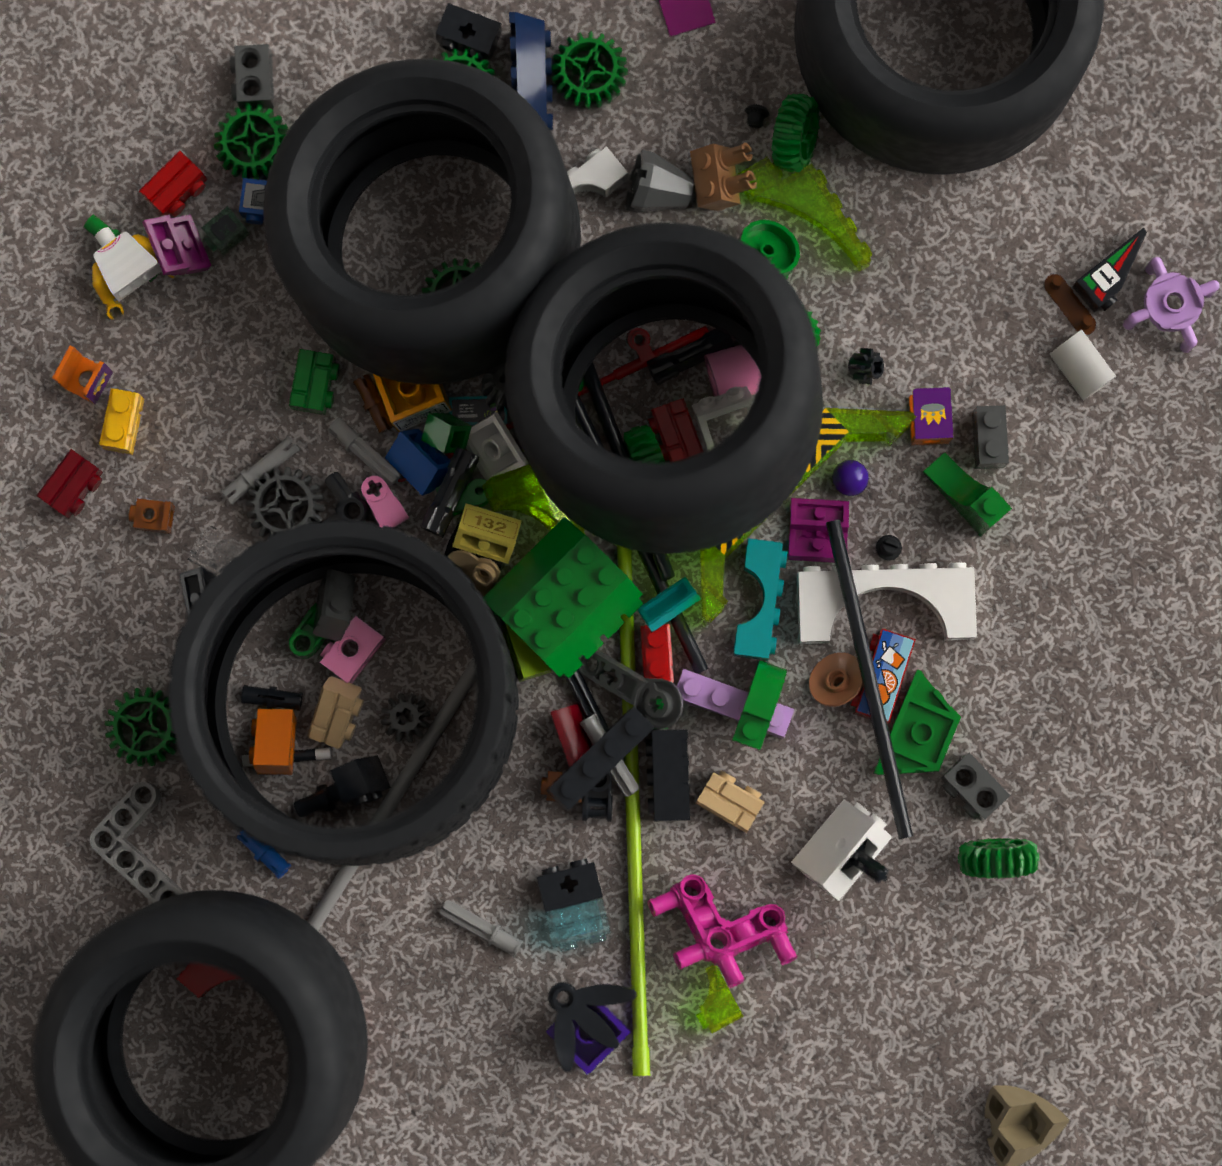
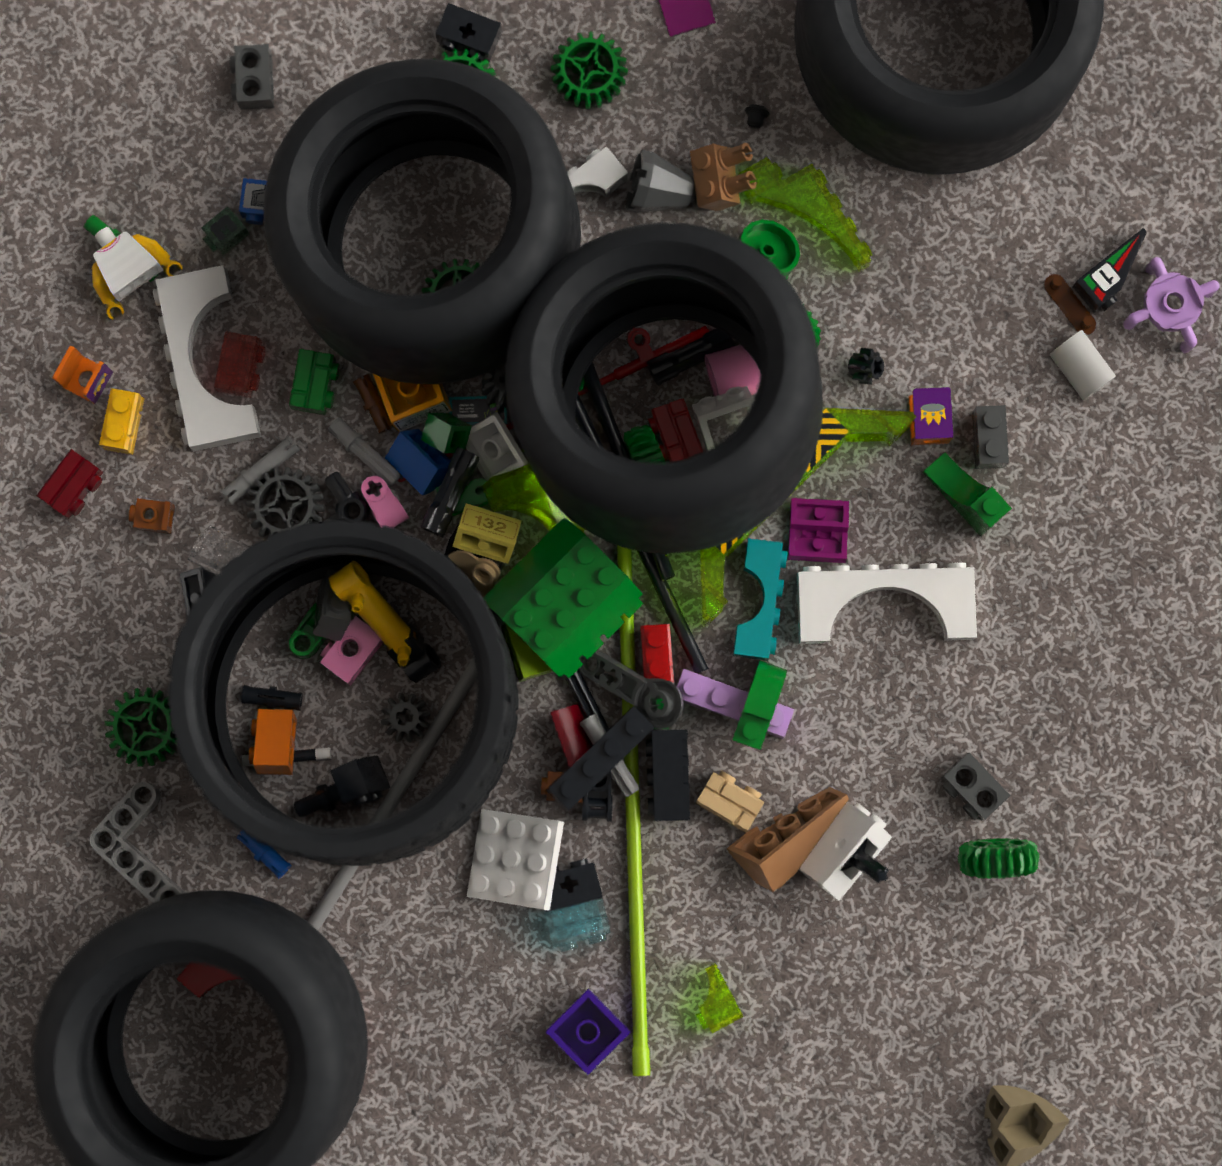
(174, 185): red brick -> none
(177, 245): magenta slope -> none
(184, 304): none -> white arch
(239, 364): none -> clear red brick
(241, 142): green gear -> none
(335, 712): tan brick -> none
(403, 641): none -> yellow piece
(481, 928): light grey axle -> none
(515, 859): none -> white plate
(530, 63): dark blue wedge -> none
(575, 1009): black plant -> none
(668, 604): teal tile -> none
(708, 925): dark pink pin -> none
(782, 848): none -> medium nougat wedge
(795, 132): green gear -> none
(829, 674): nougat dish -> none
(850, 477): dark purple piece -> none
(869, 679): black piece -> none
(888, 547): black piece -> none
(890, 662): brick -> none
(921, 729): green wing -> none

